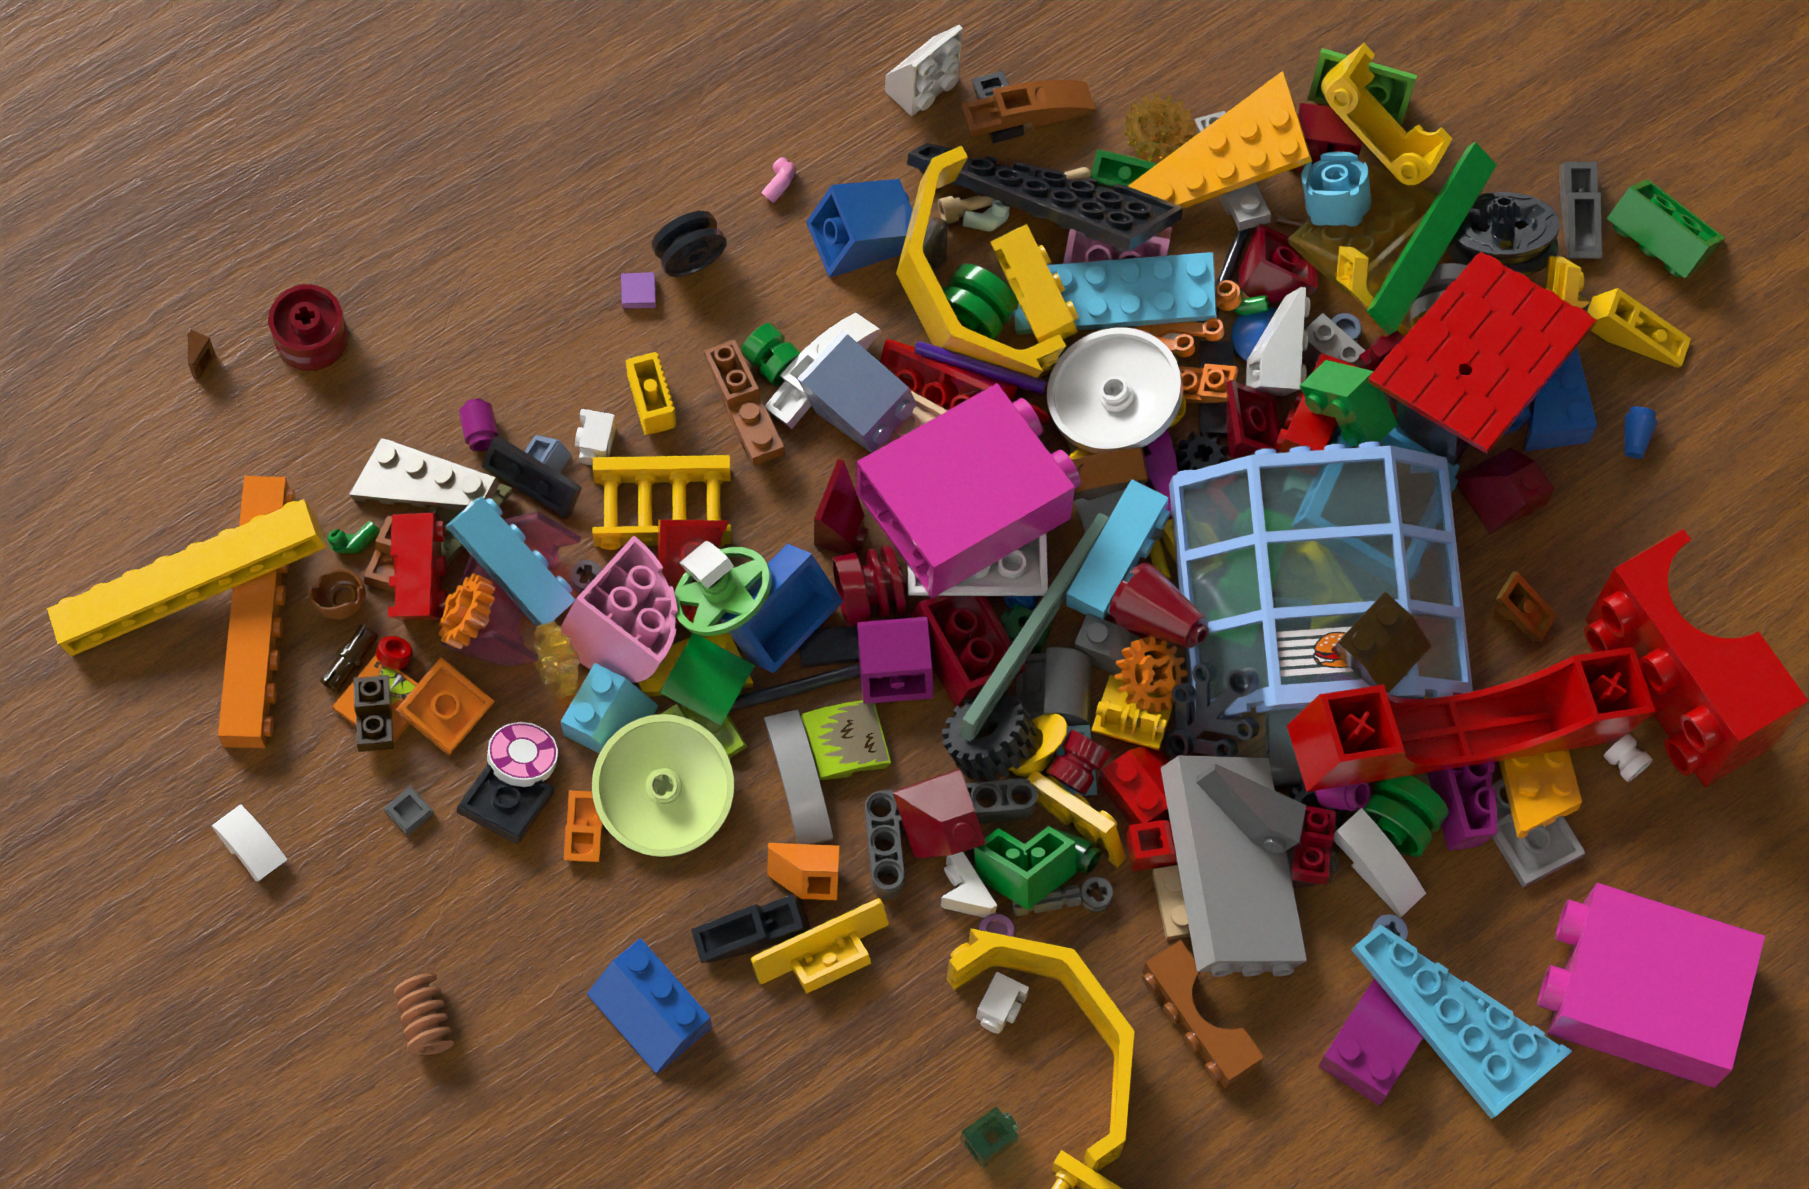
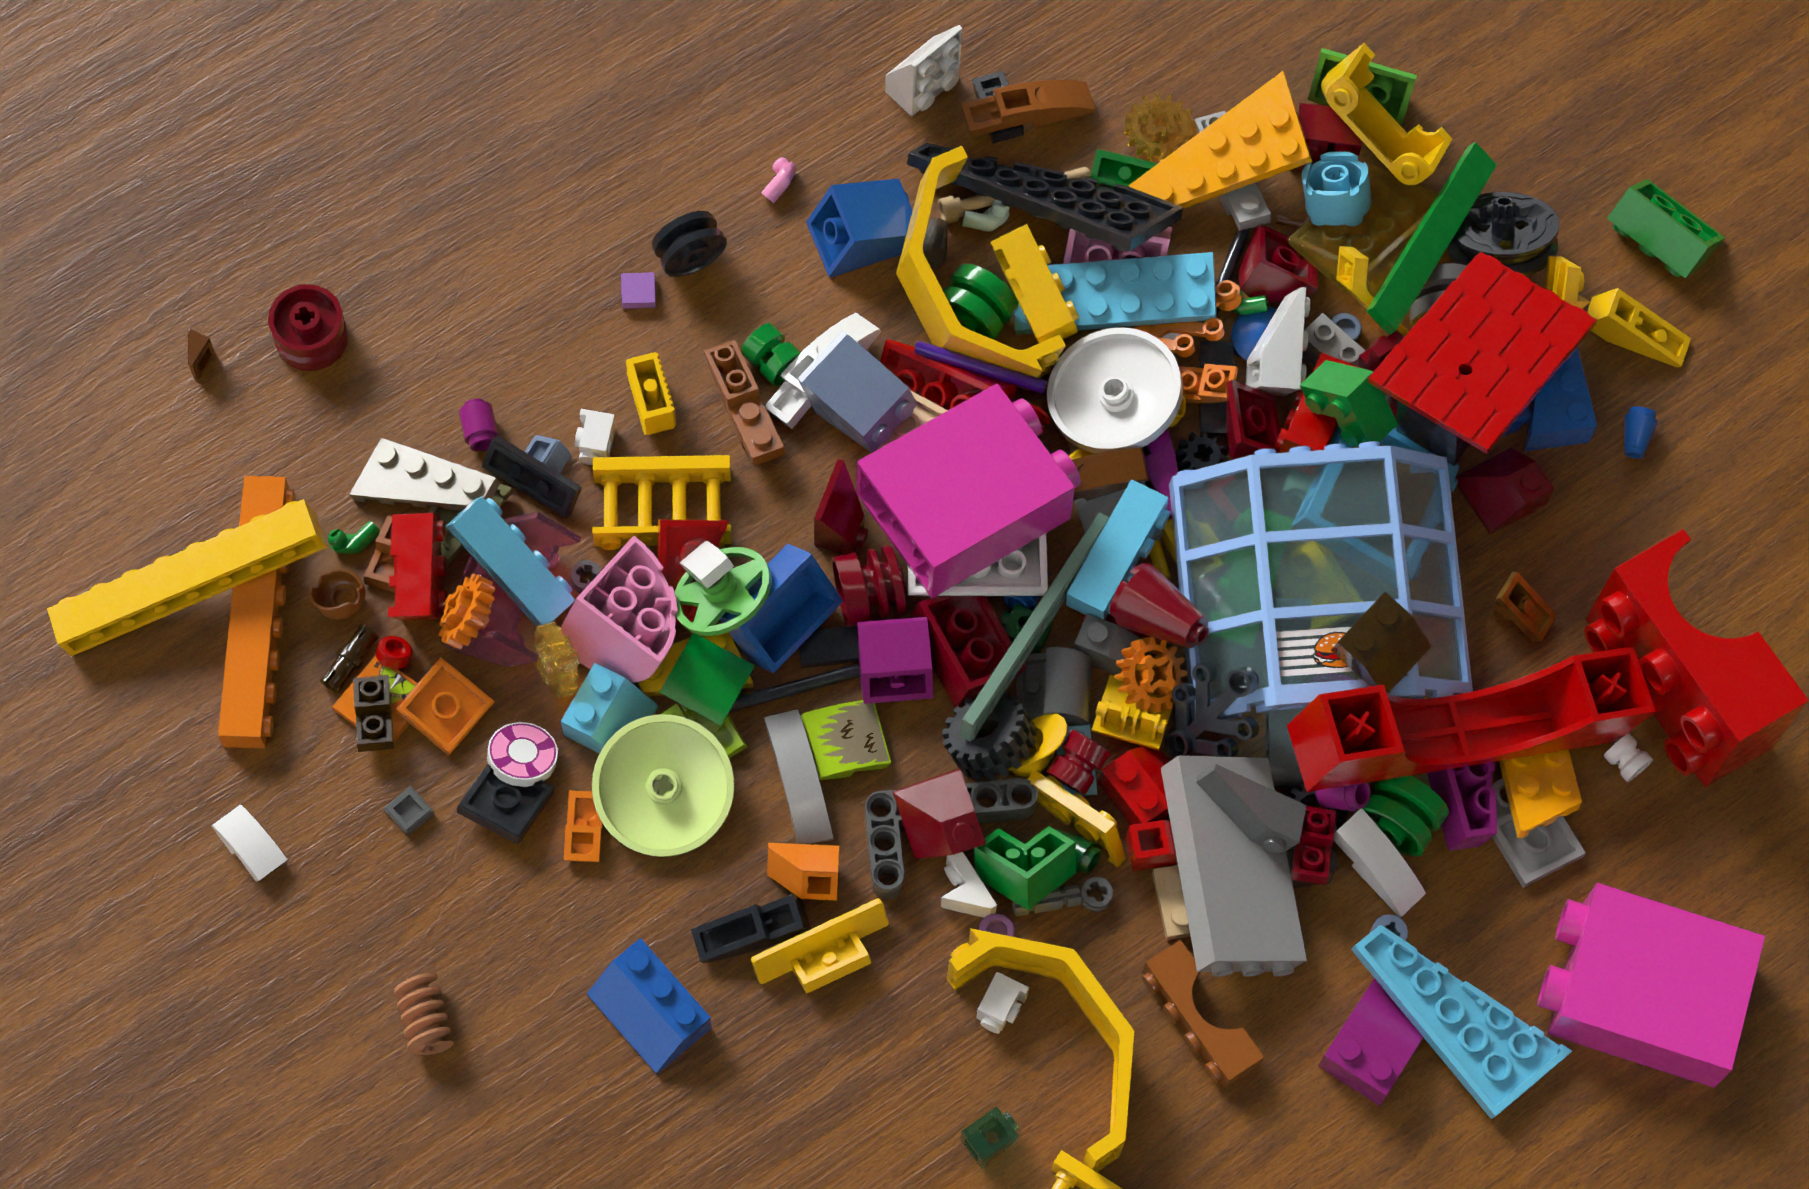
(1581, 210): dark grey slope -> none

